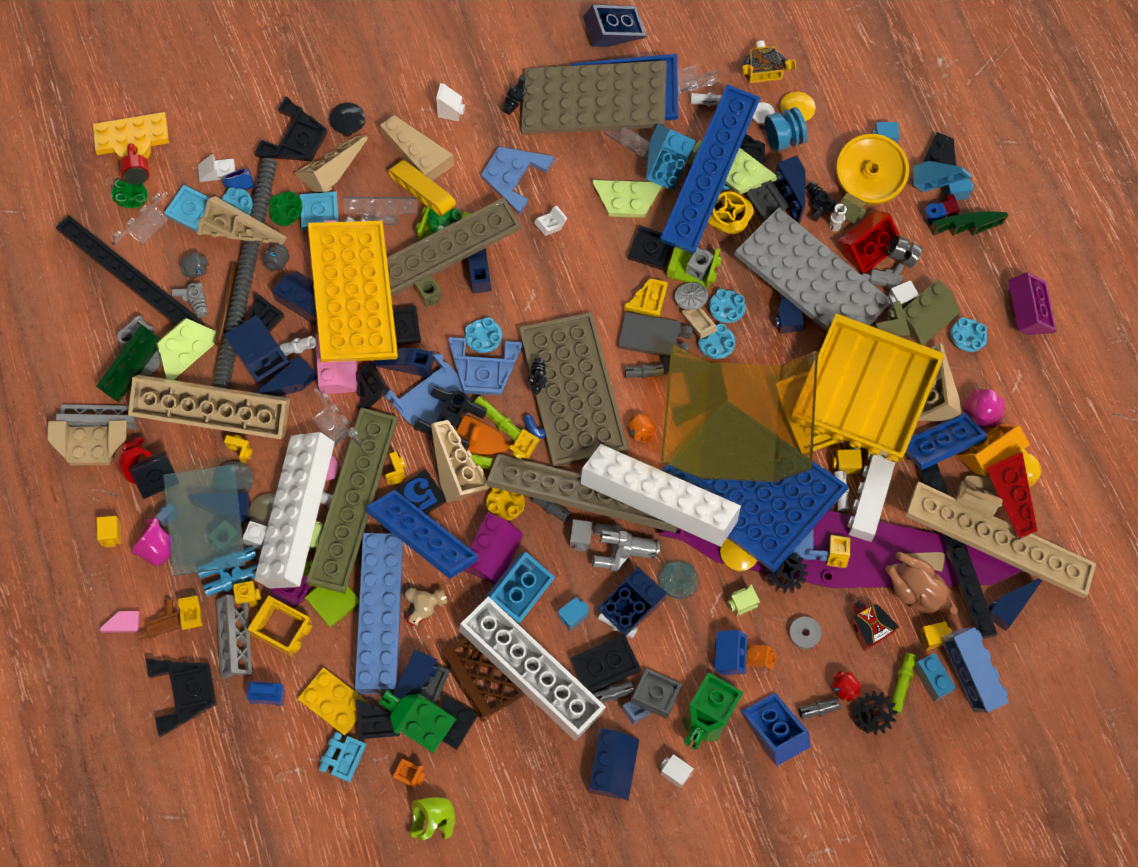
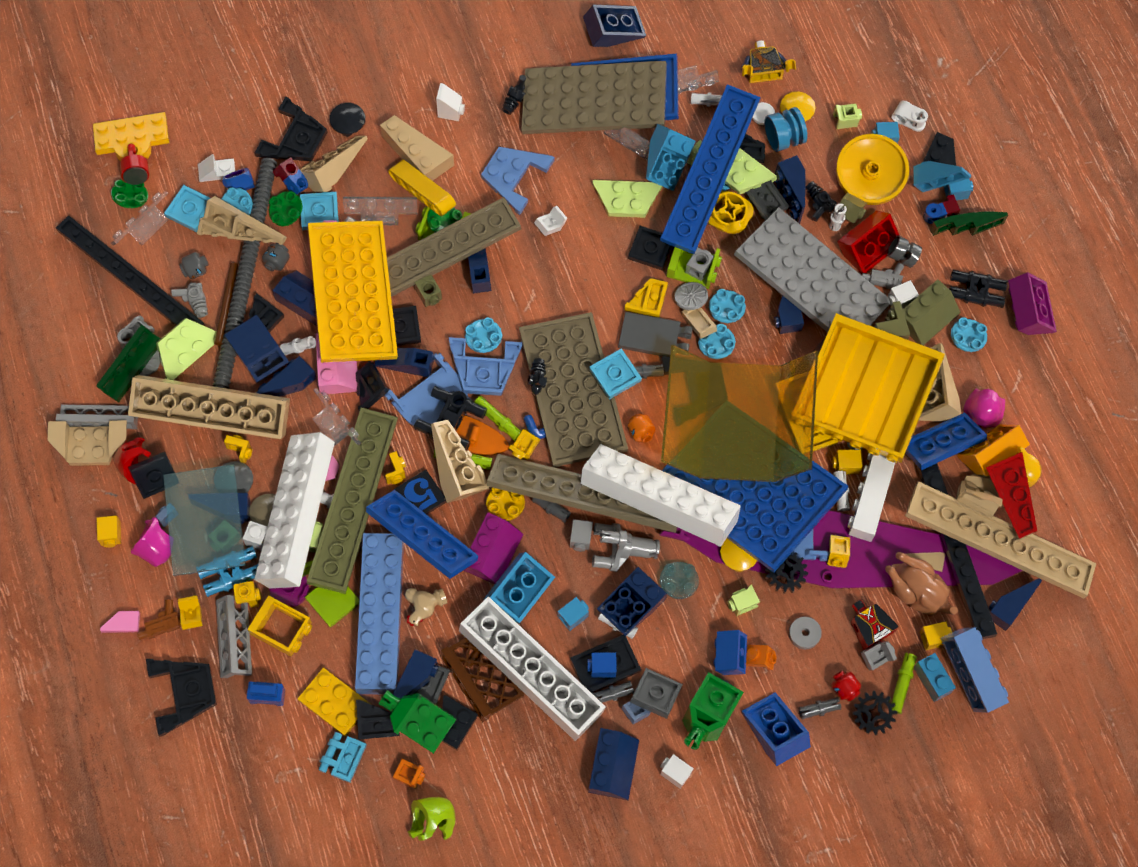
(291, 176): none -> leg
(602, 665): none -> blue brick
(615, 373): none -> medium azure plate
(846, 120): none -> yellowish green window
(878, 654): none -> light grey bracket
(909, 115): none -> white piece
(971, 293): none -> black pin

